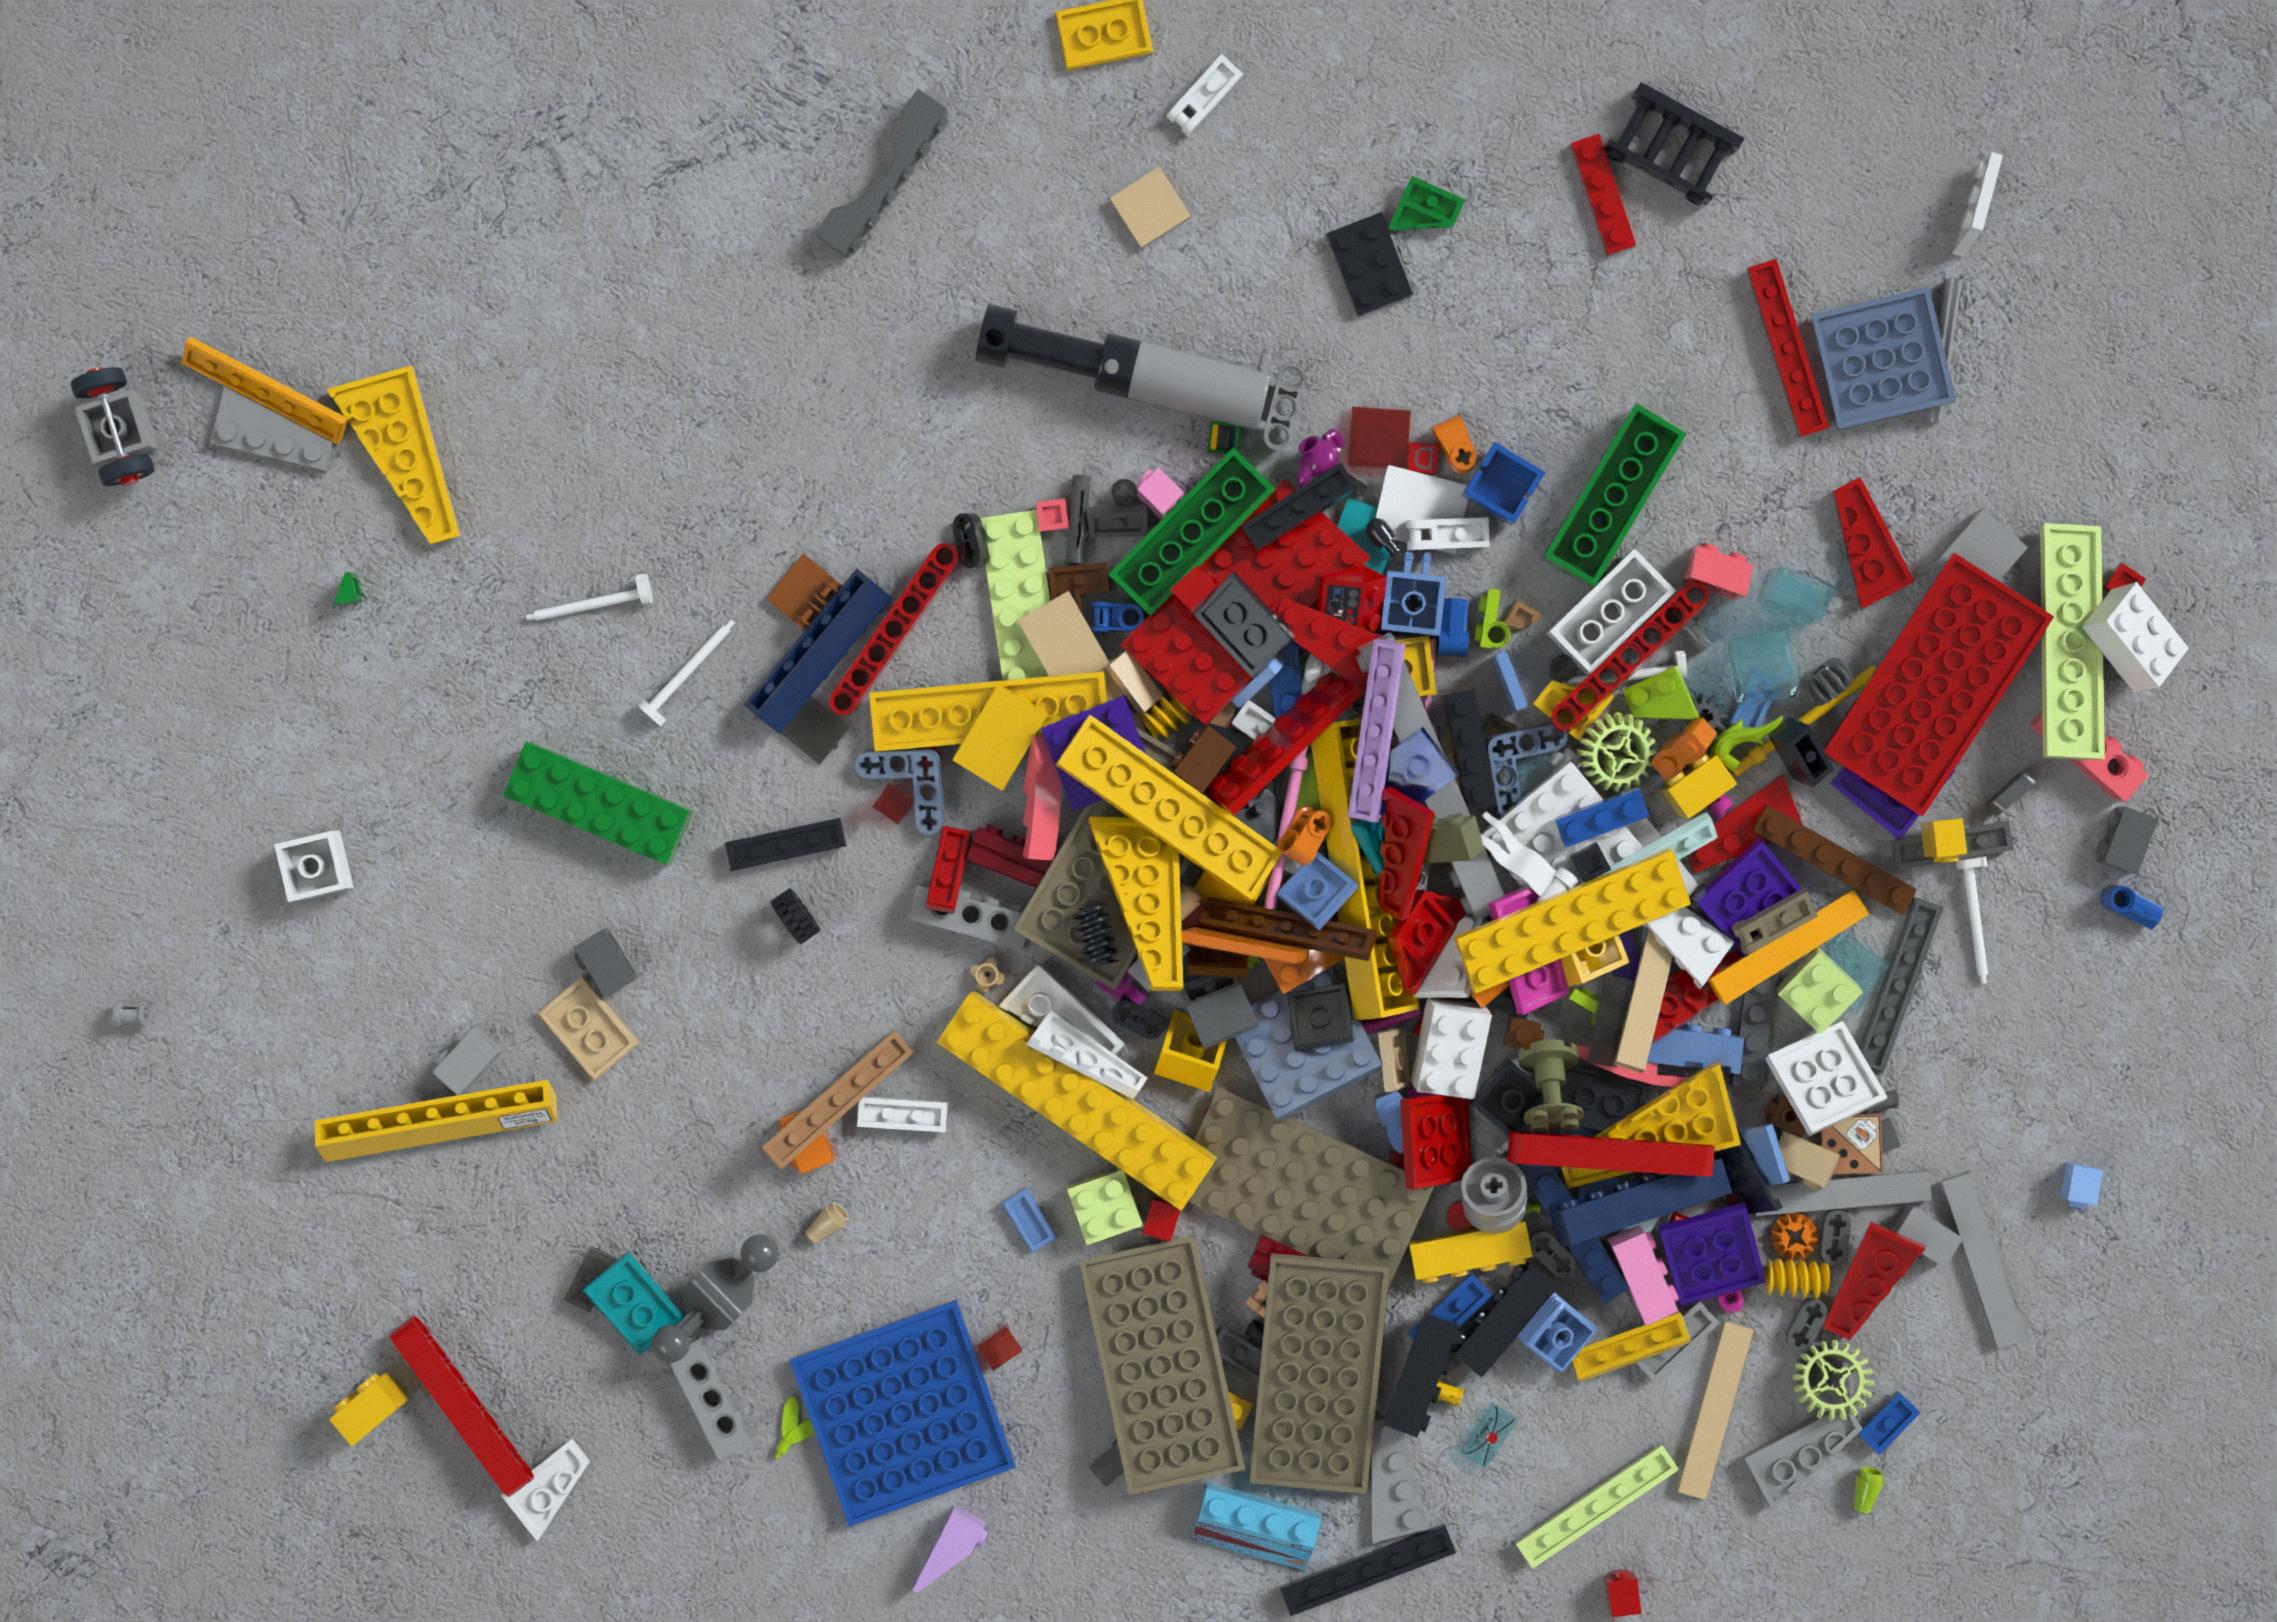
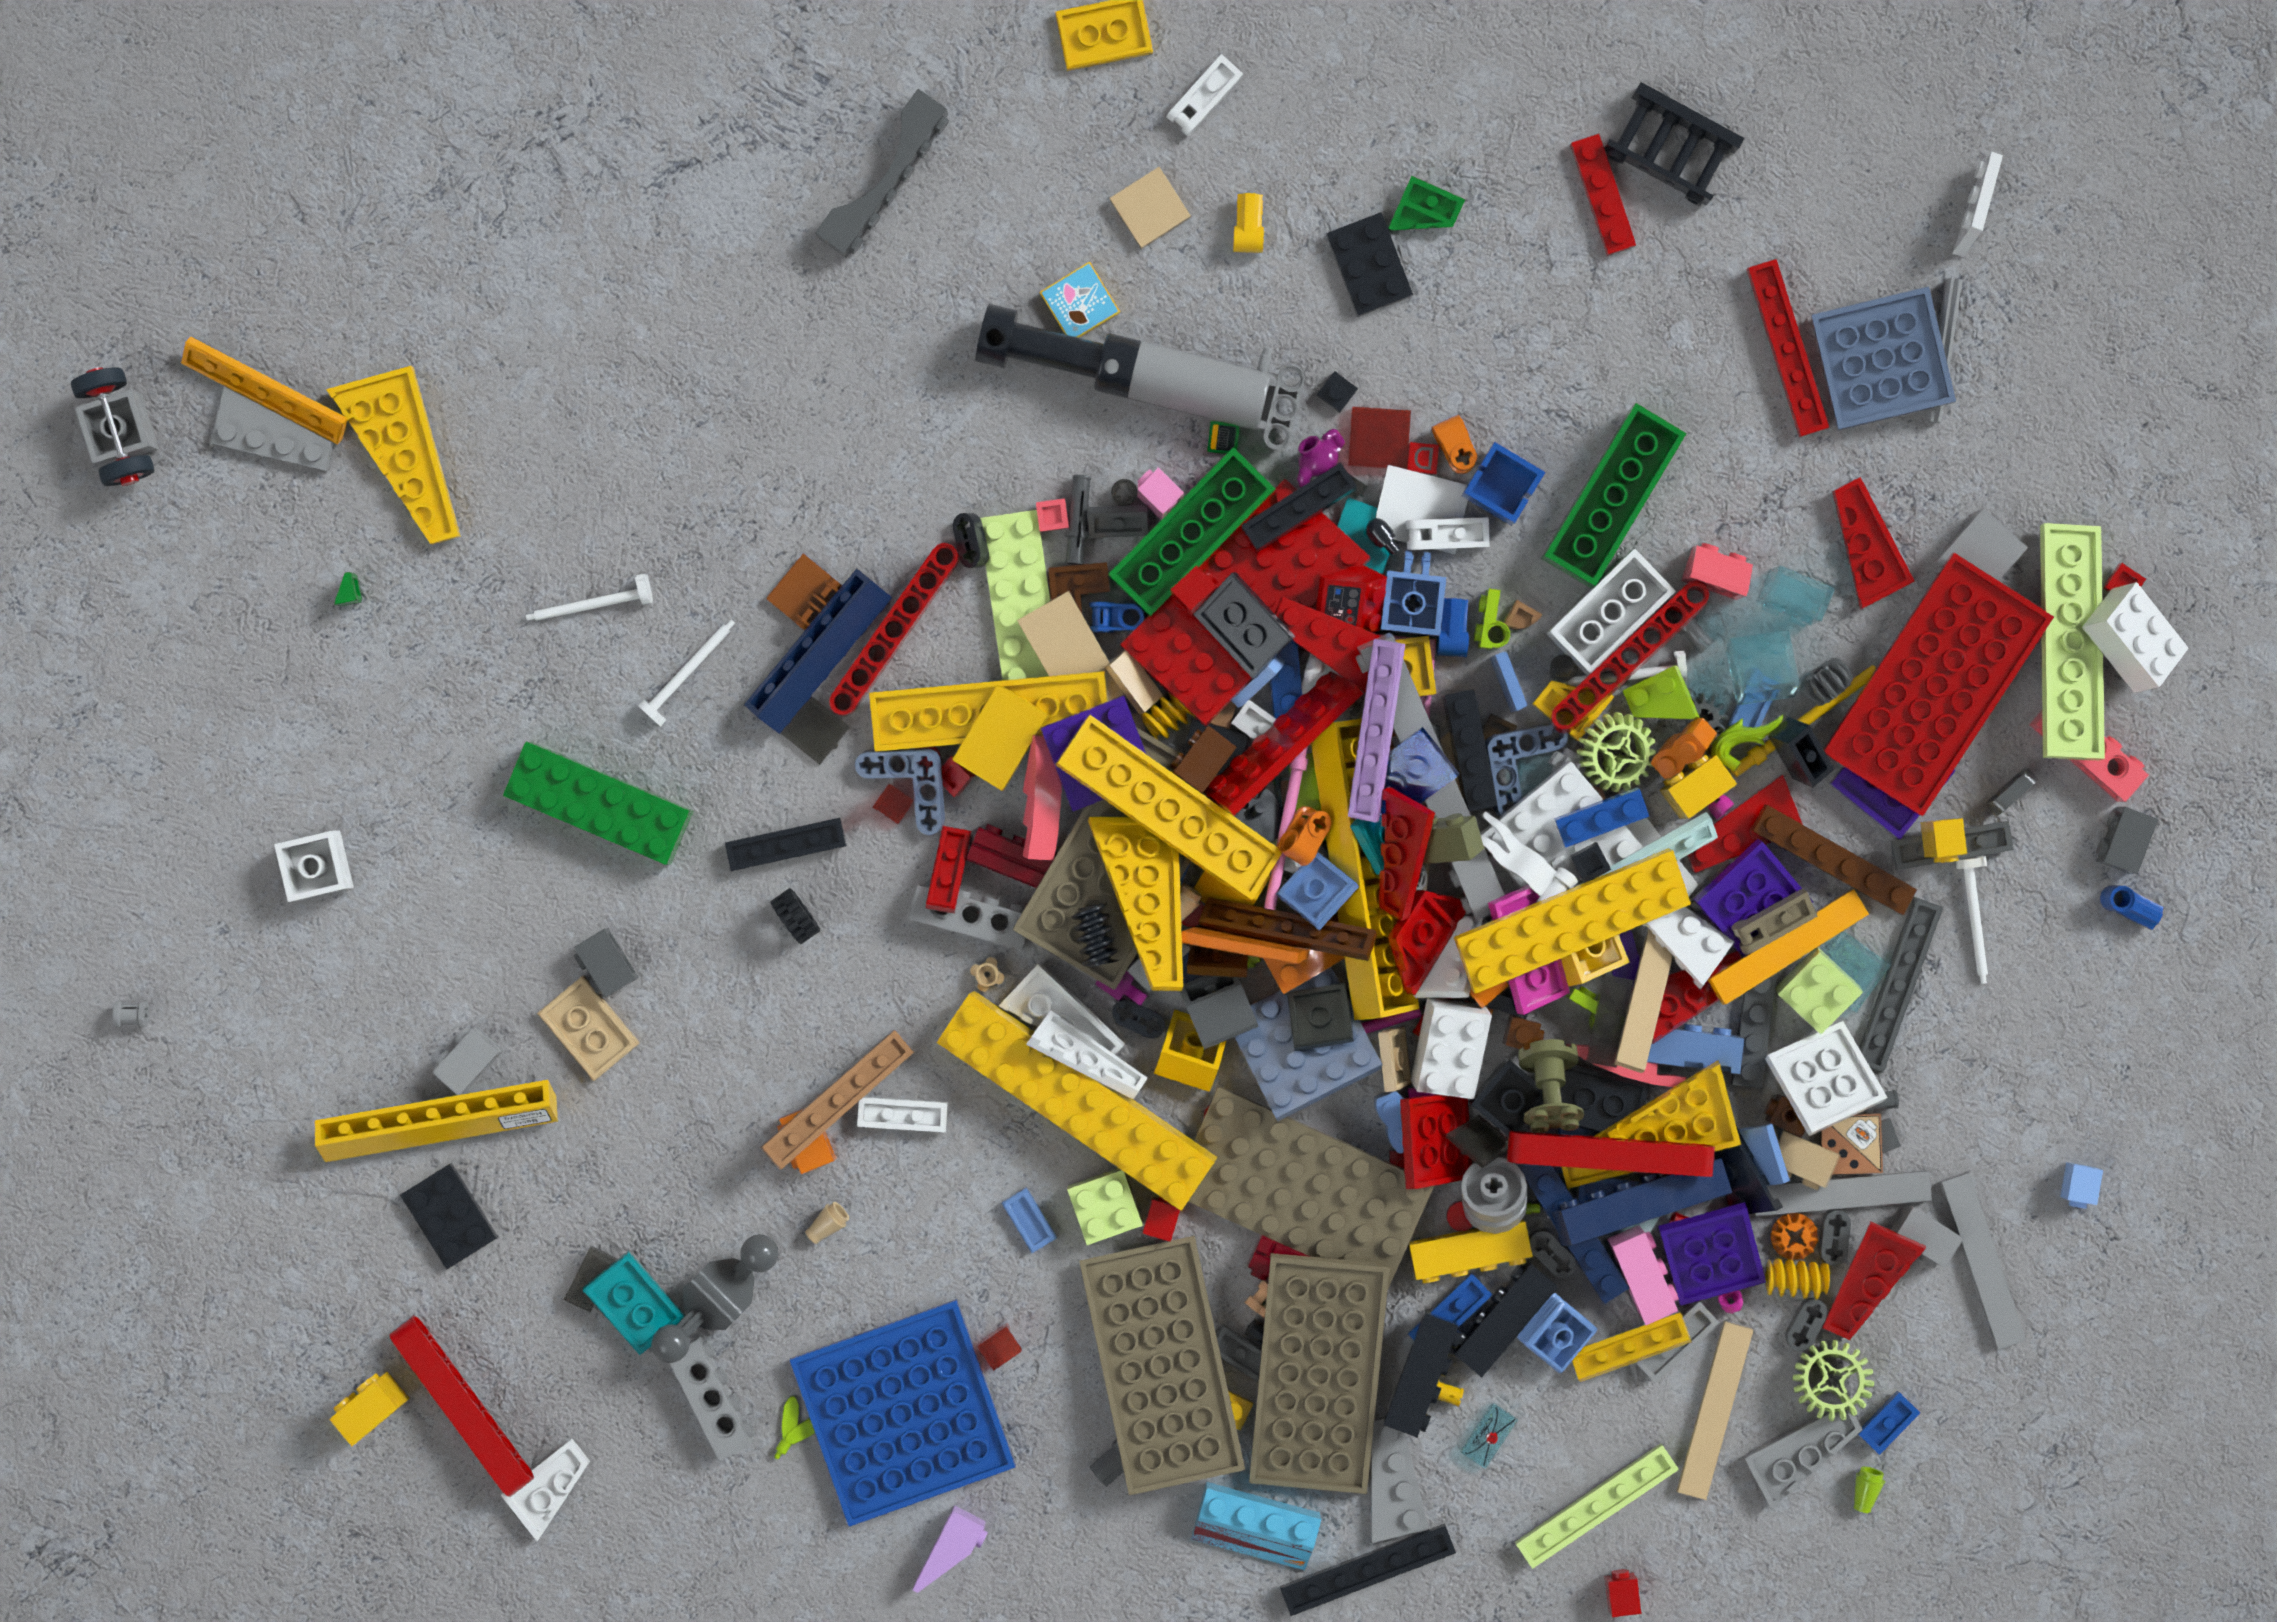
(449, 1216): none -> black plate
(955, 777): none -> red plate
(1080, 301): none -> medium azure tile
(1248, 228): none -> yellow piece
(1337, 392): none -> black plate
(1479, 1141): none -> clear smoke piece

